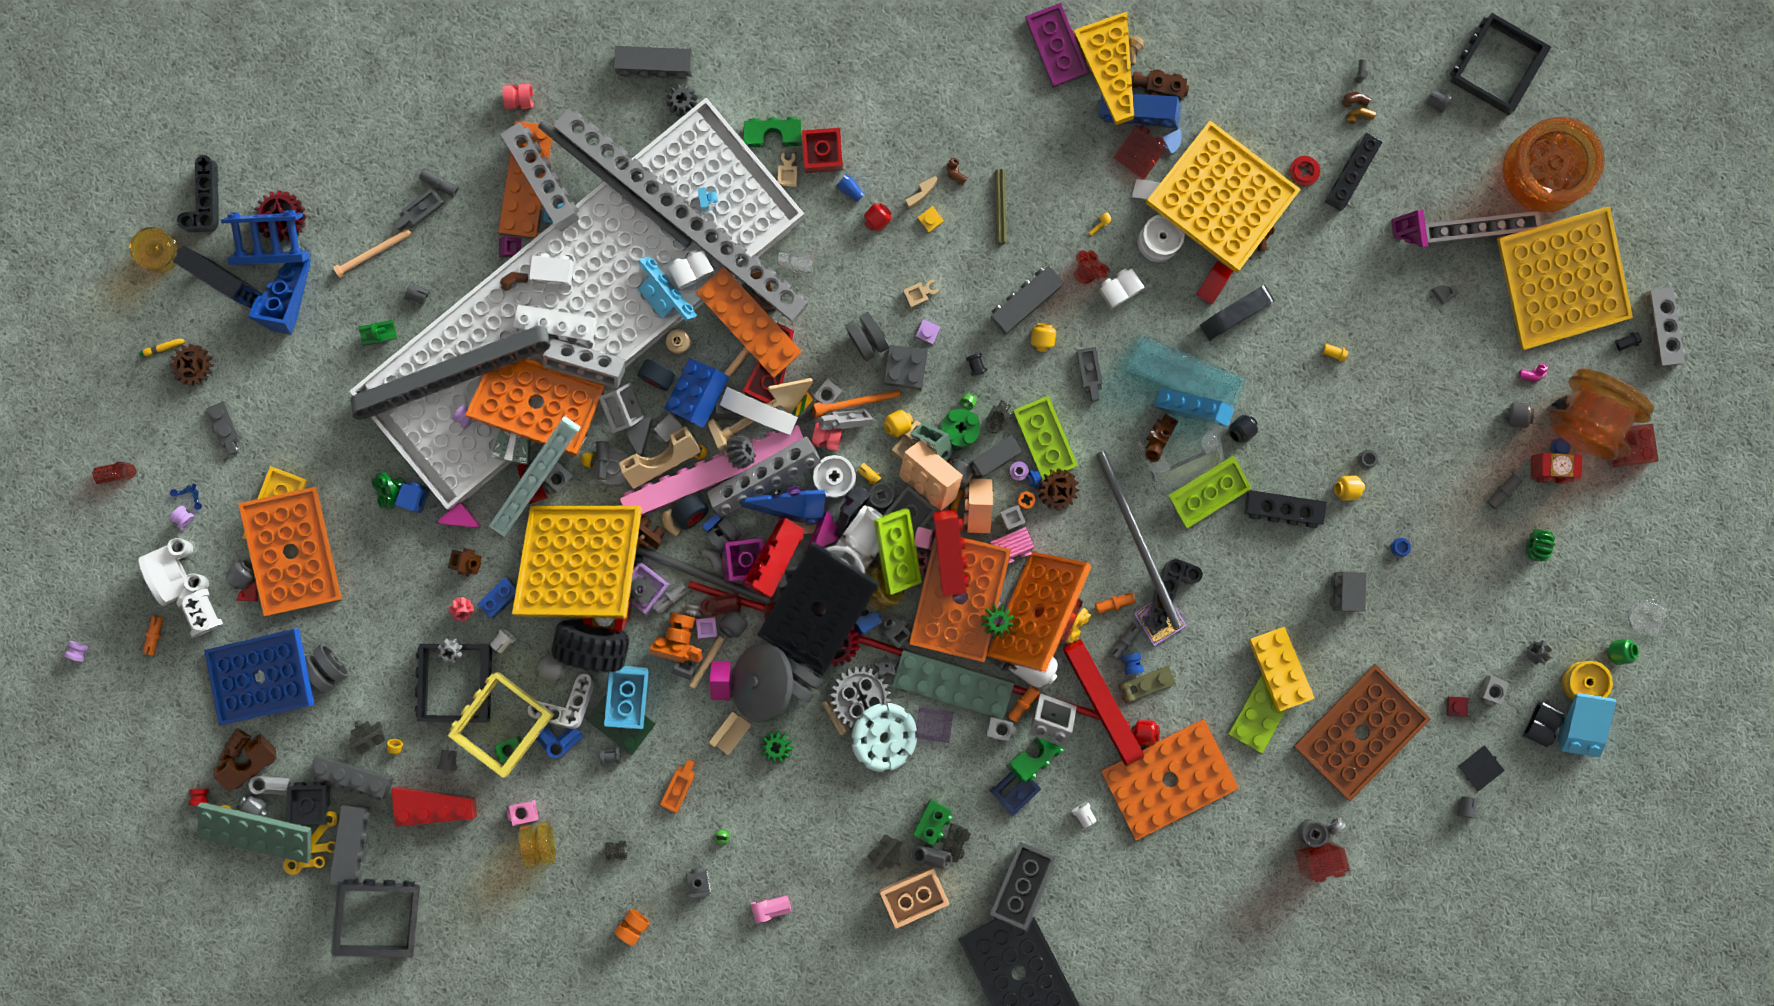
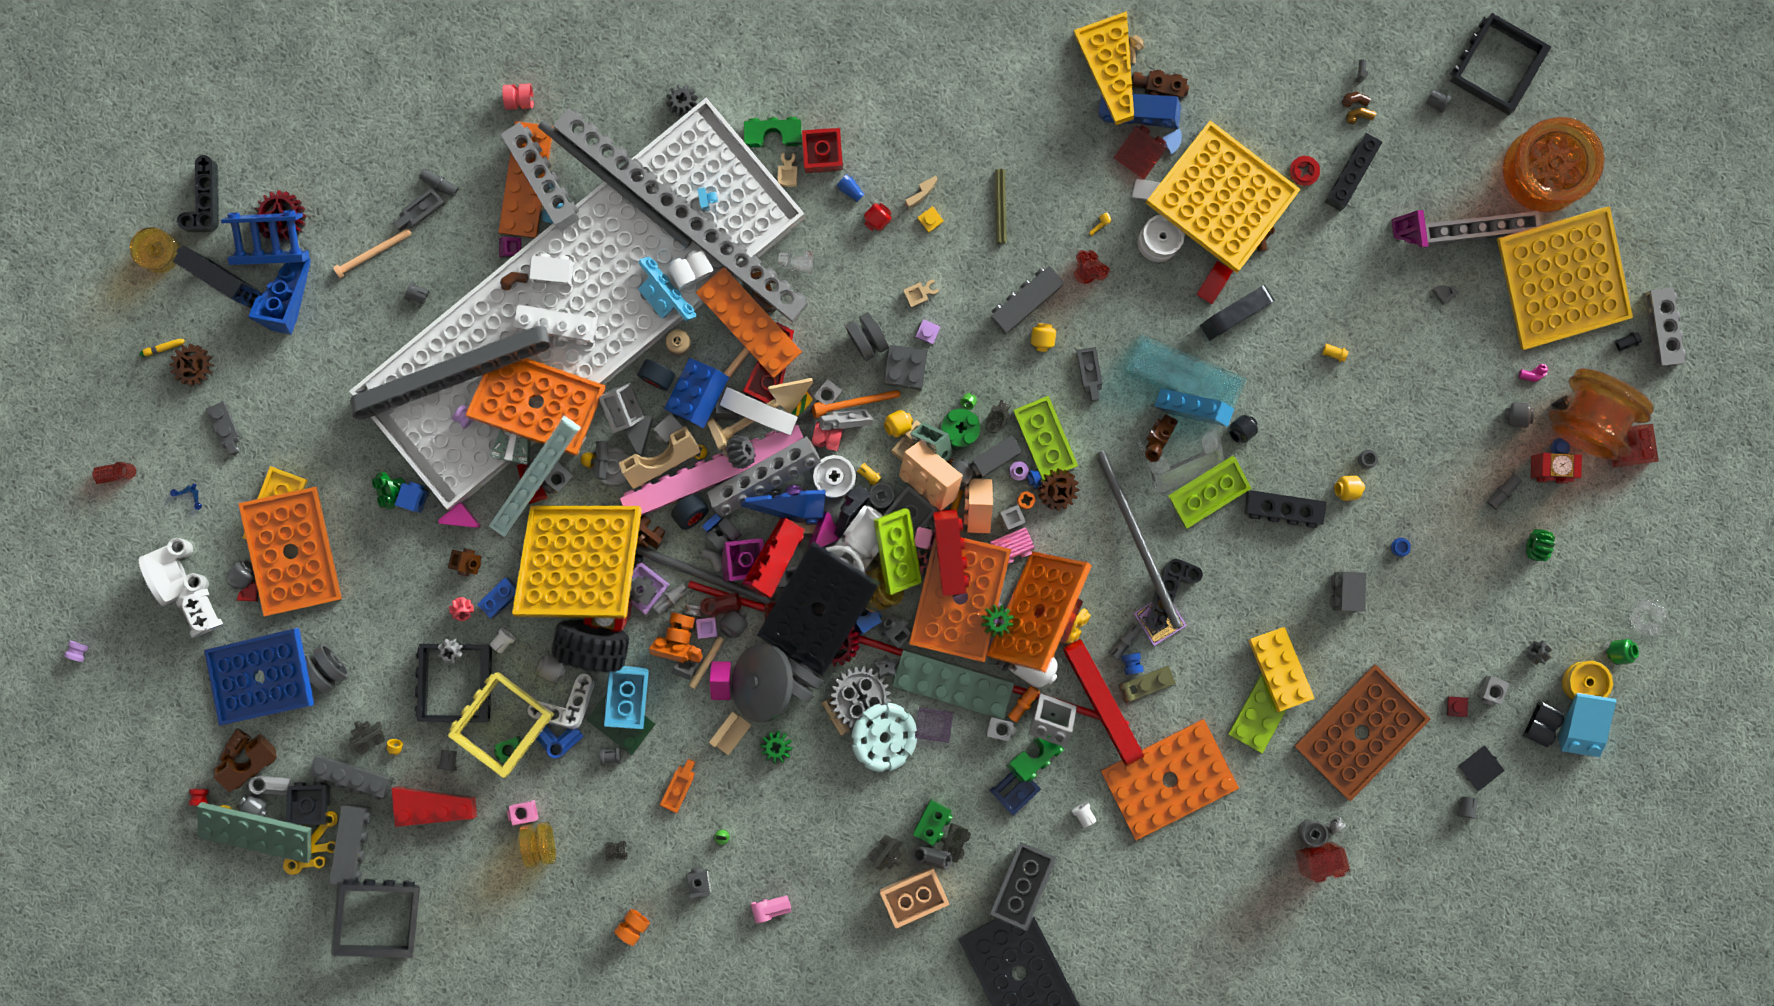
(153, 635): orange pin -> none
(181, 517): lavender wheel -> none
(377, 332): green hips -> none
(584, 363): light grey brick -> none
(653, 61): dark grey brick -> none
(668, 524): tan arm -> none
(953, 171): reddish brown arm -> none
(976, 364): black bush -> none
(1056, 45): magenta plate -> none
(1115, 603): orange pin -> none
(1121, 288): white brick -> none
(1146, 732): red head -> none

